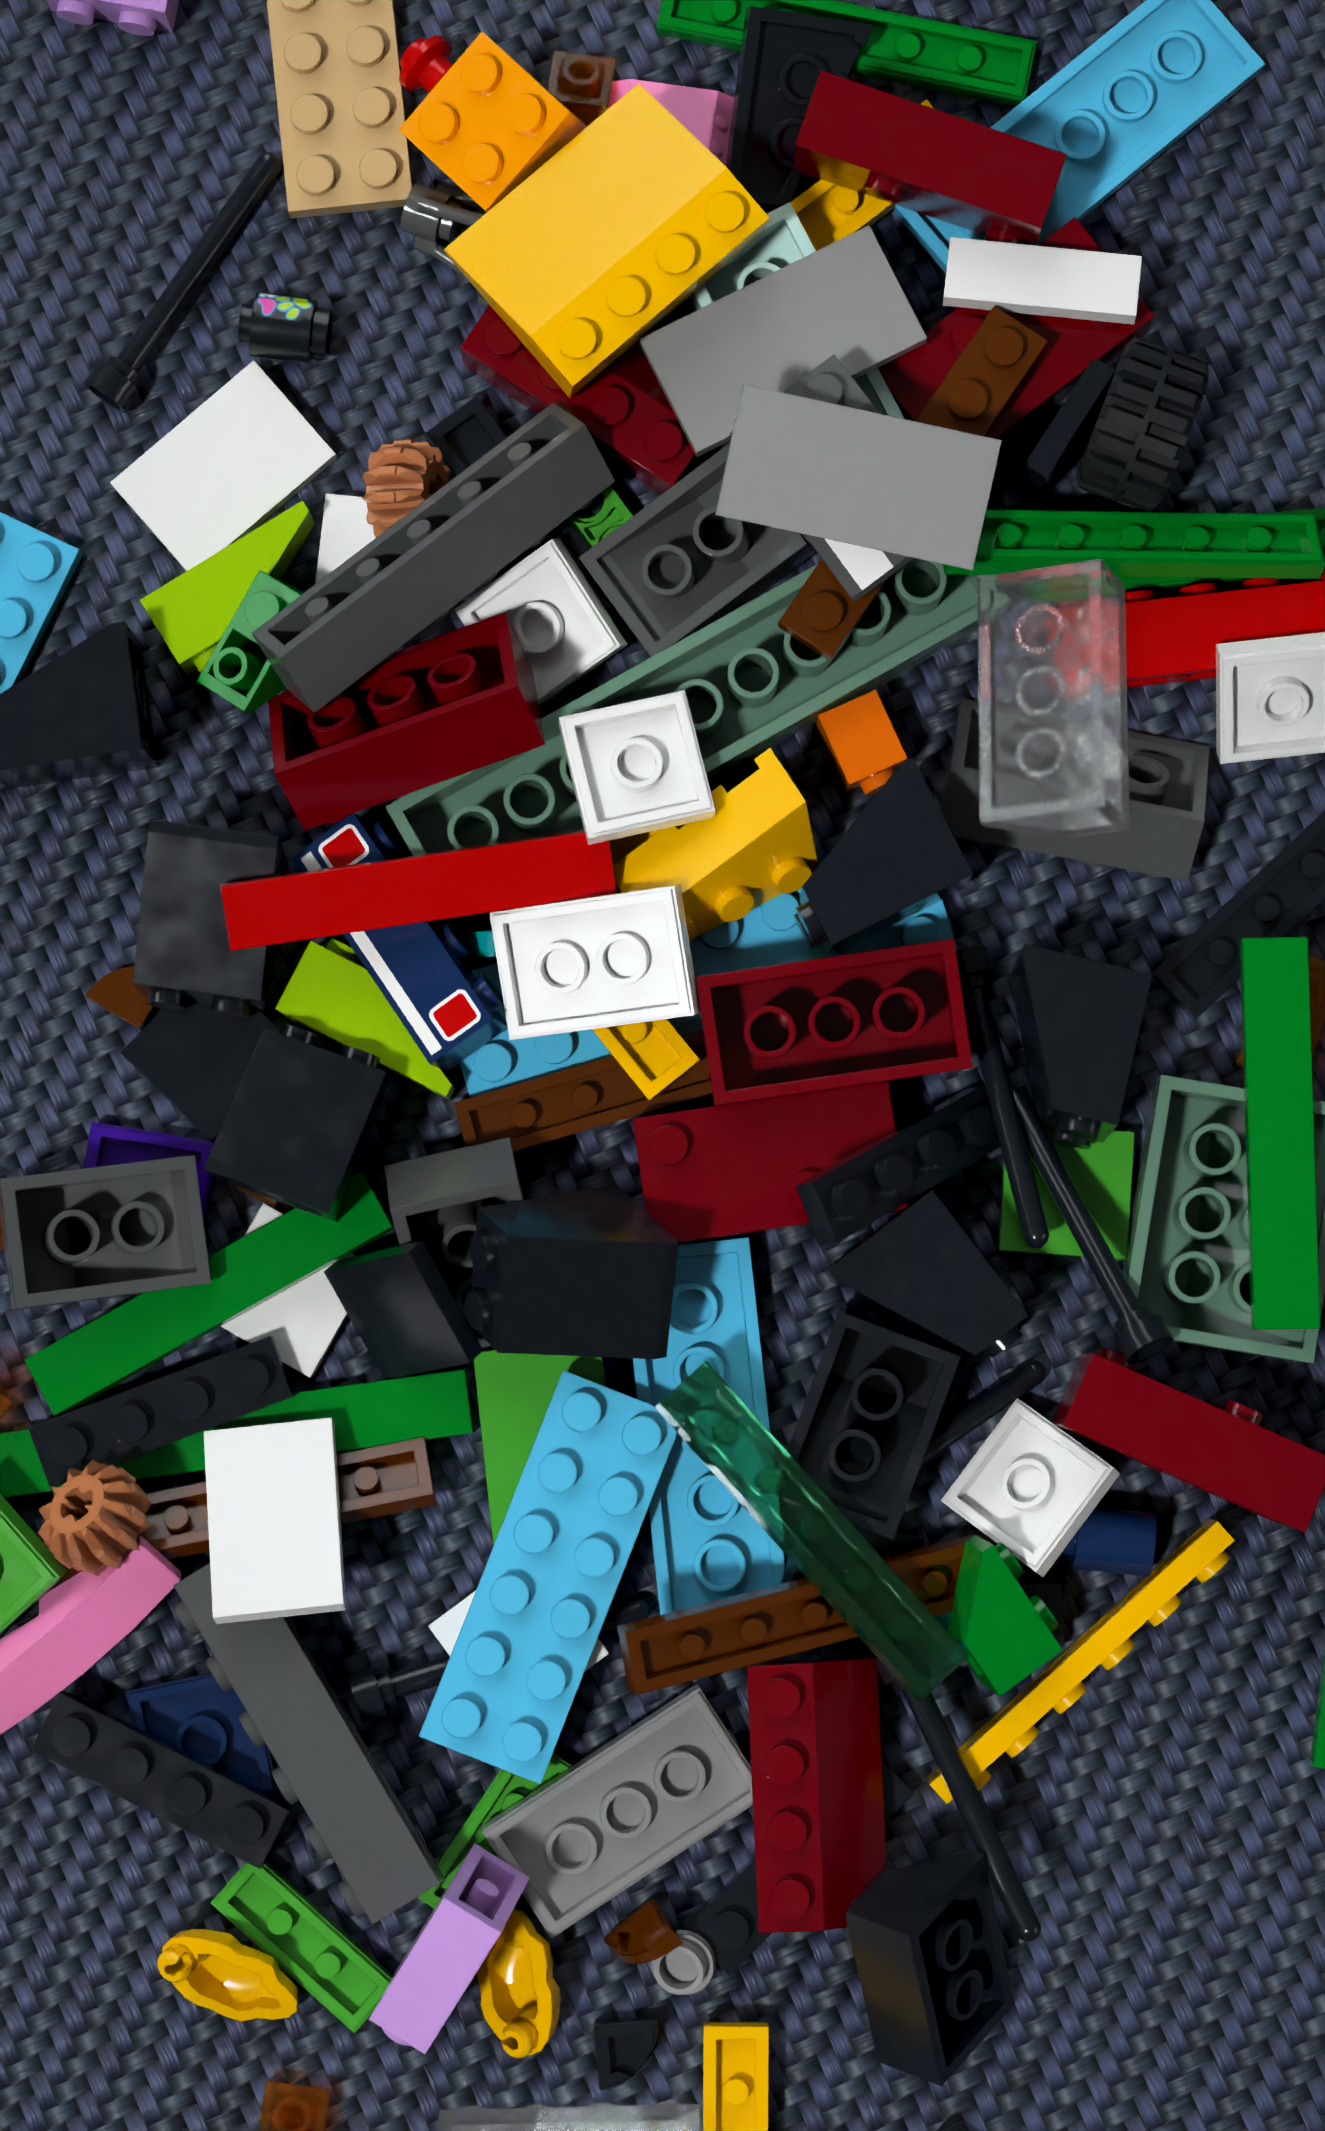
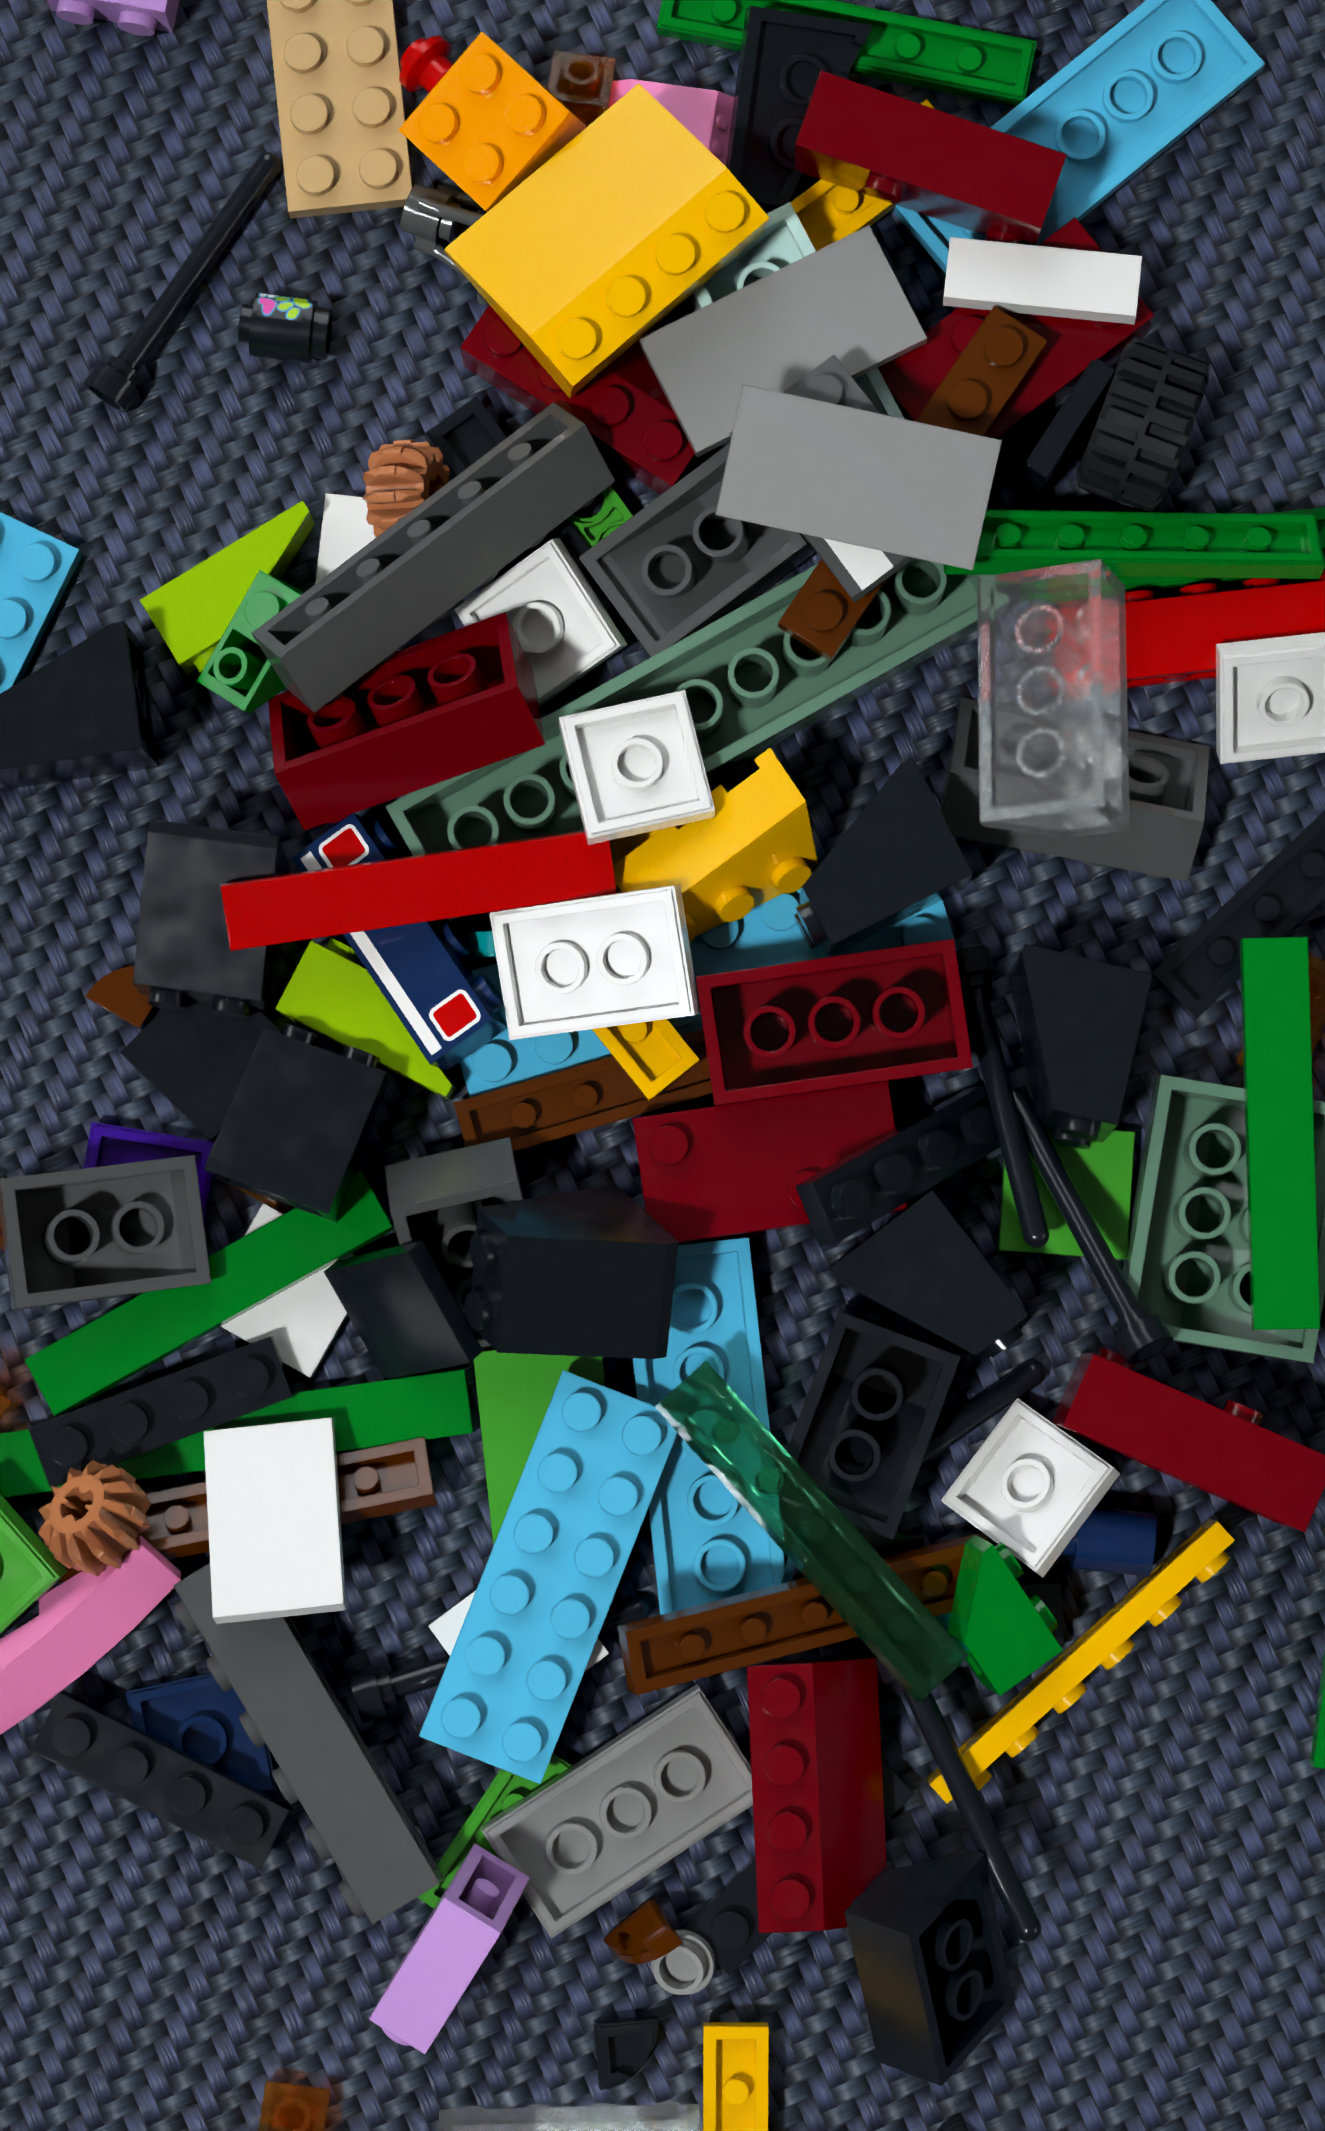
(224, 468): white tile -> none
(227, 1976): yellow arm -> none
(304, 1942): bright green tile -> none
(519, 1988): yellow arm -> none
(861, 743): orange brick -> none

